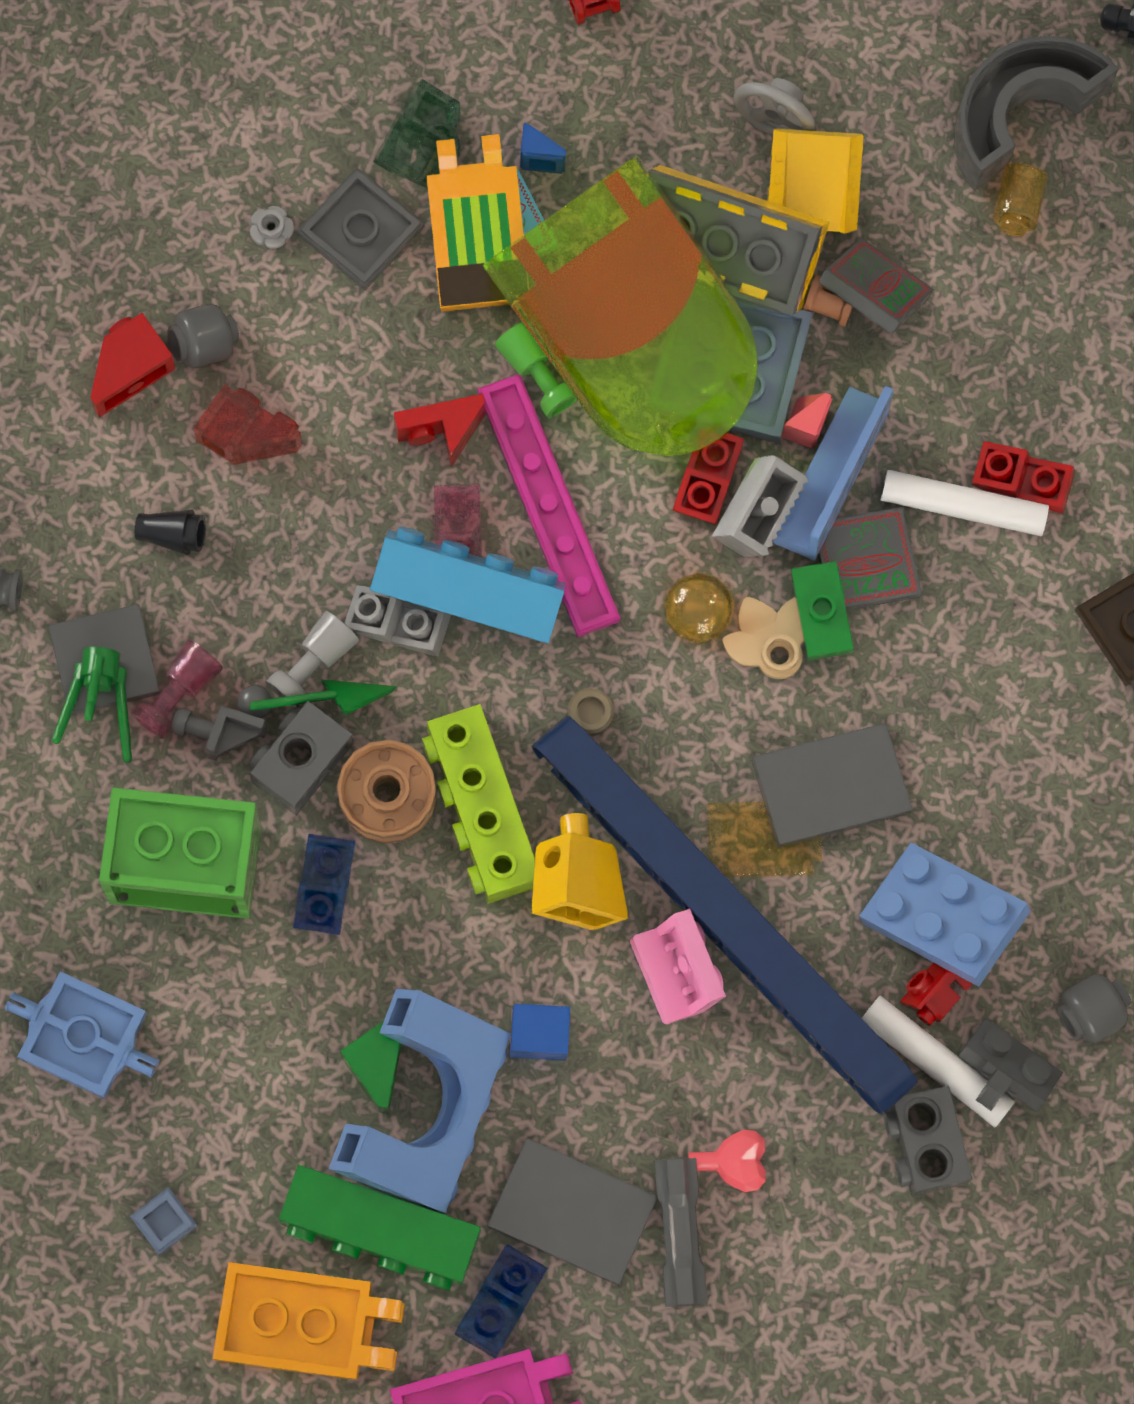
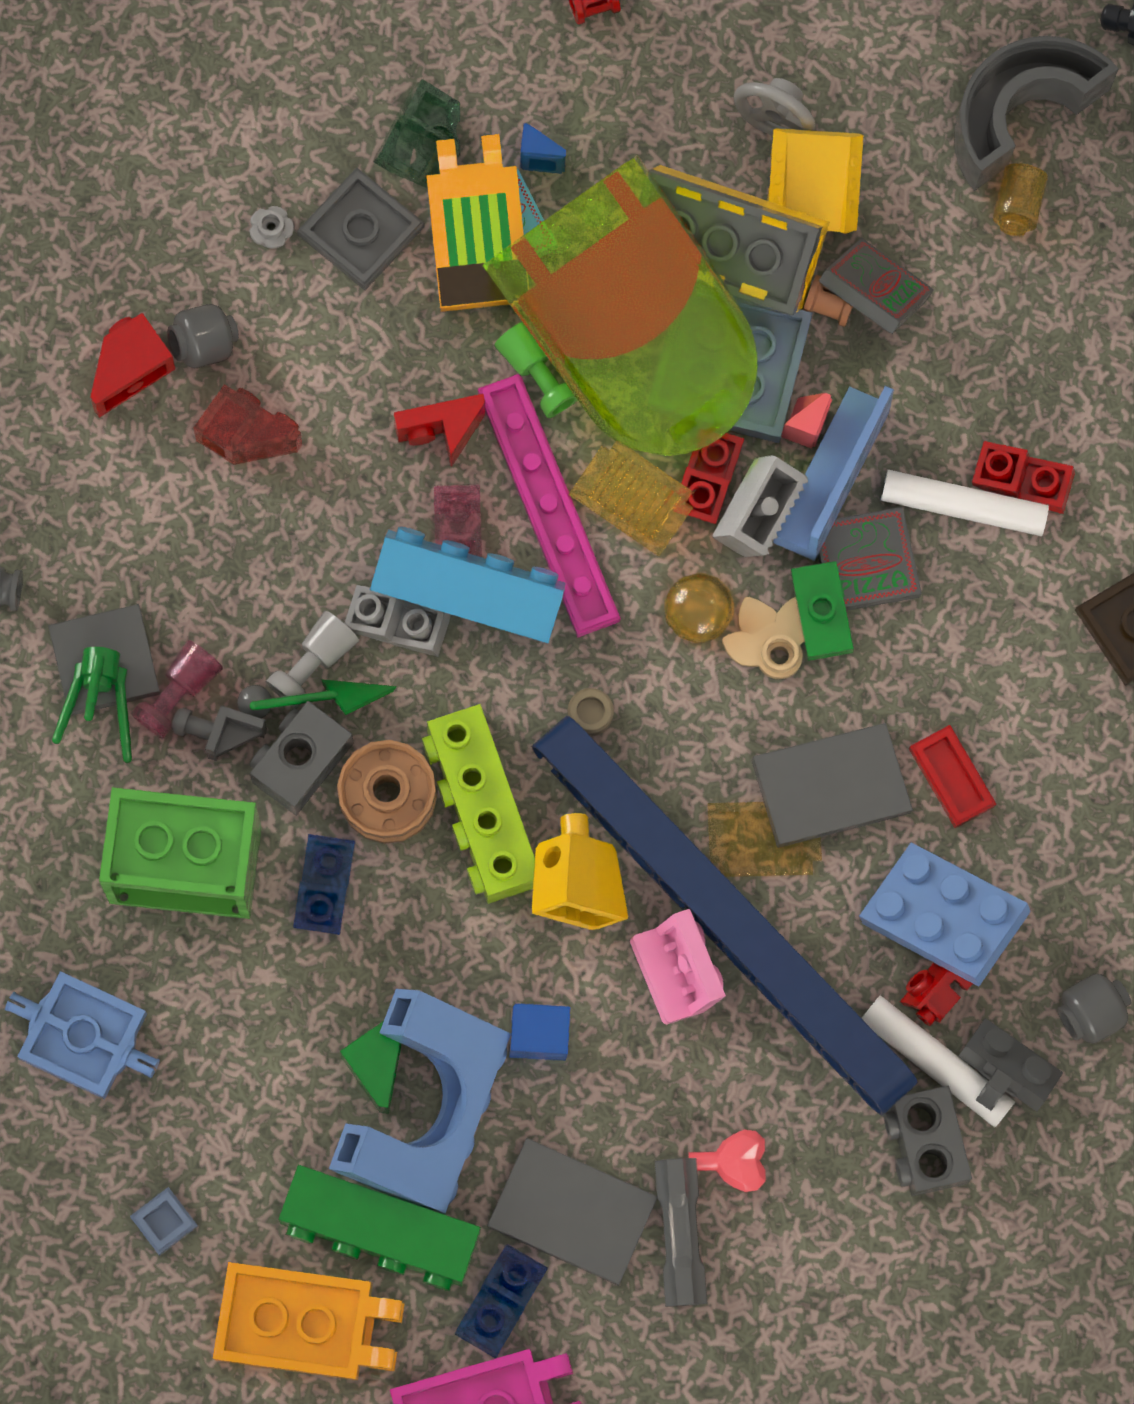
(173, 530): black cone -> none
(633, 496): none -> clear yellow window
(952, 776): none -> red tile

